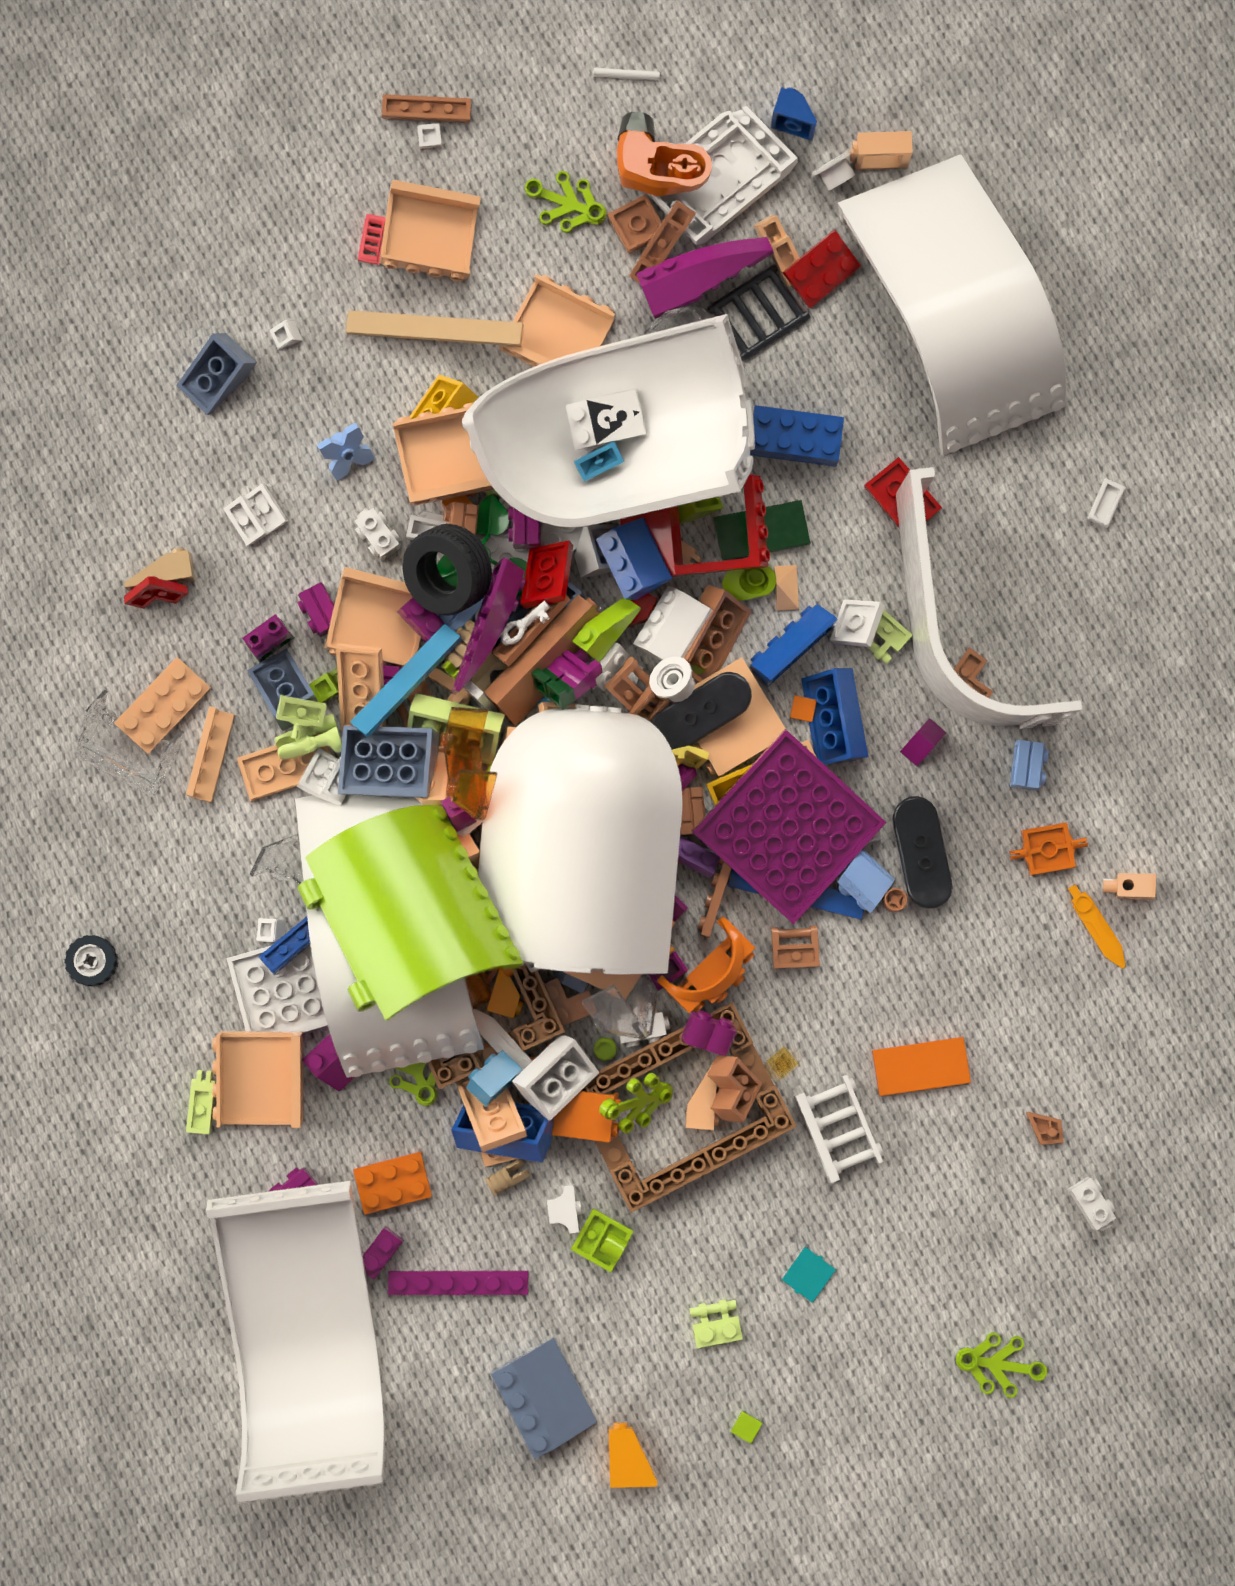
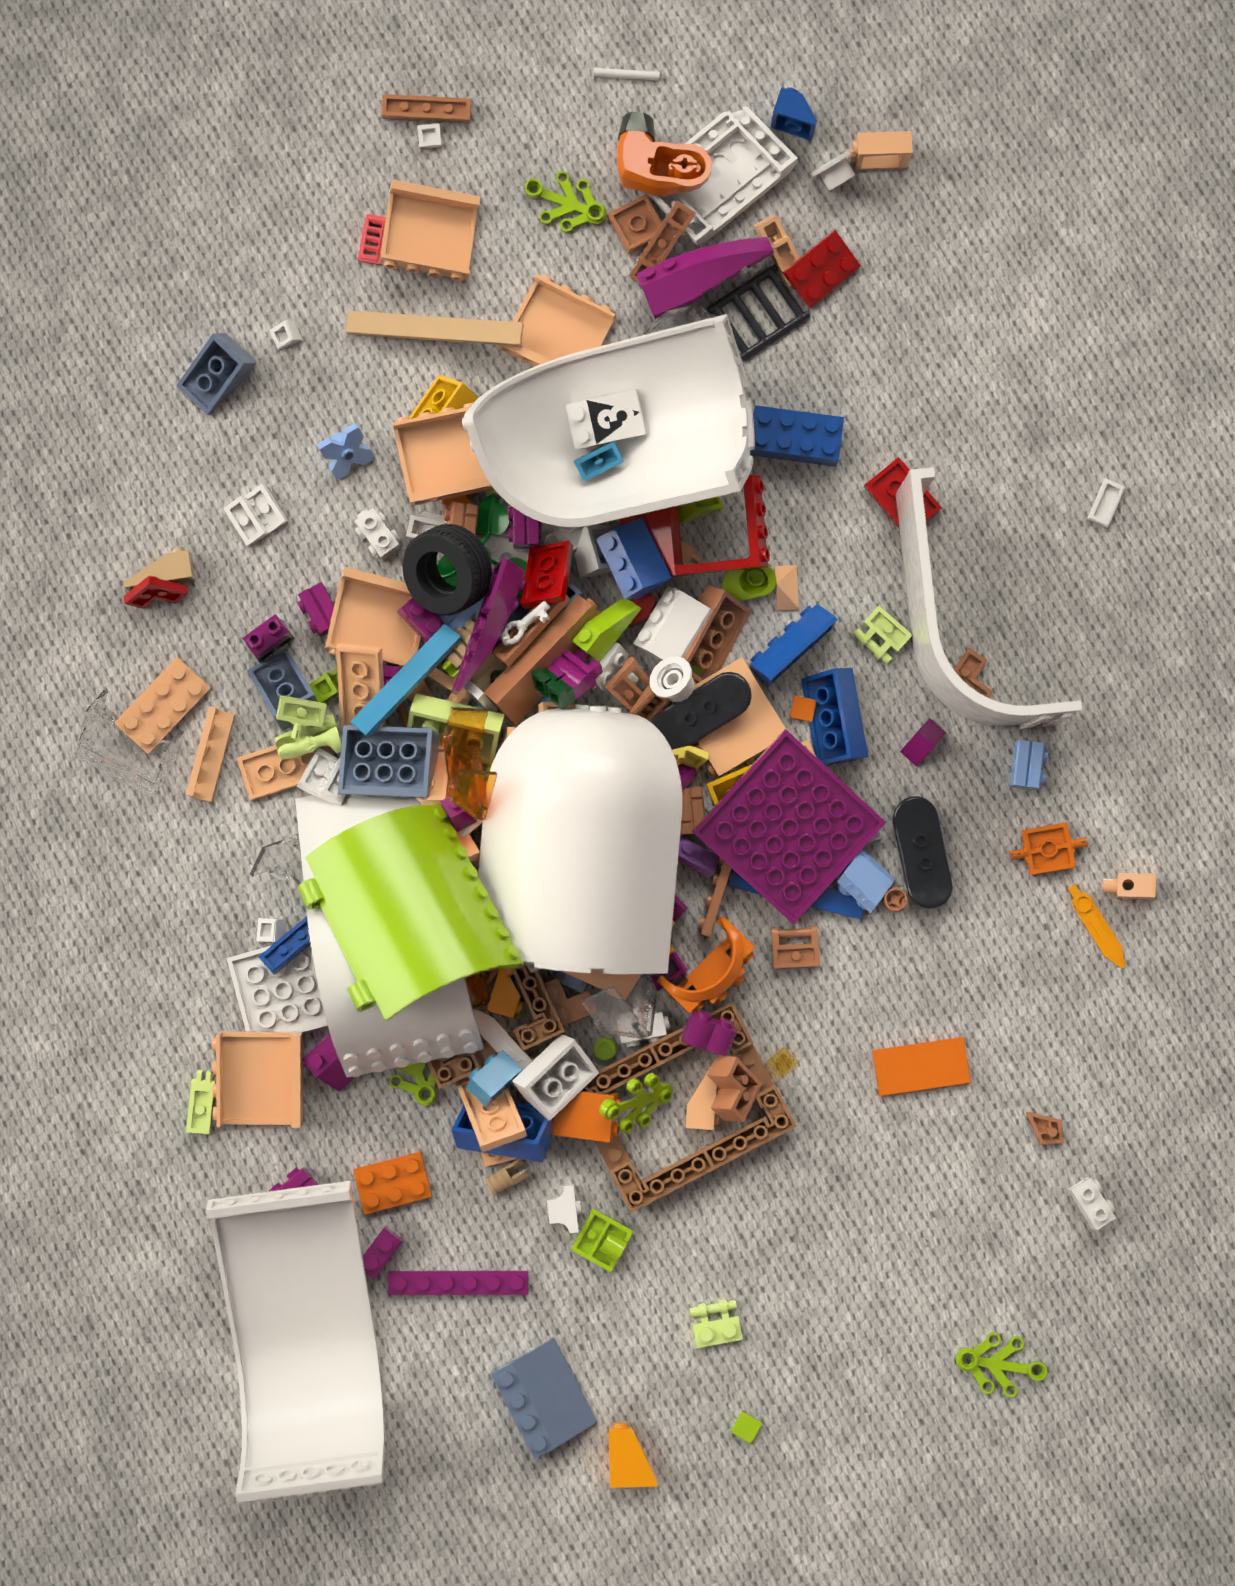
(78, 956): black wheel -> none
(785, 528): dark green tile -> none
(808, 1274): teal piece -> none
(825, 1146): white fence -> none
(857, 623): white plate -> none
(965, 300): white panel -> none

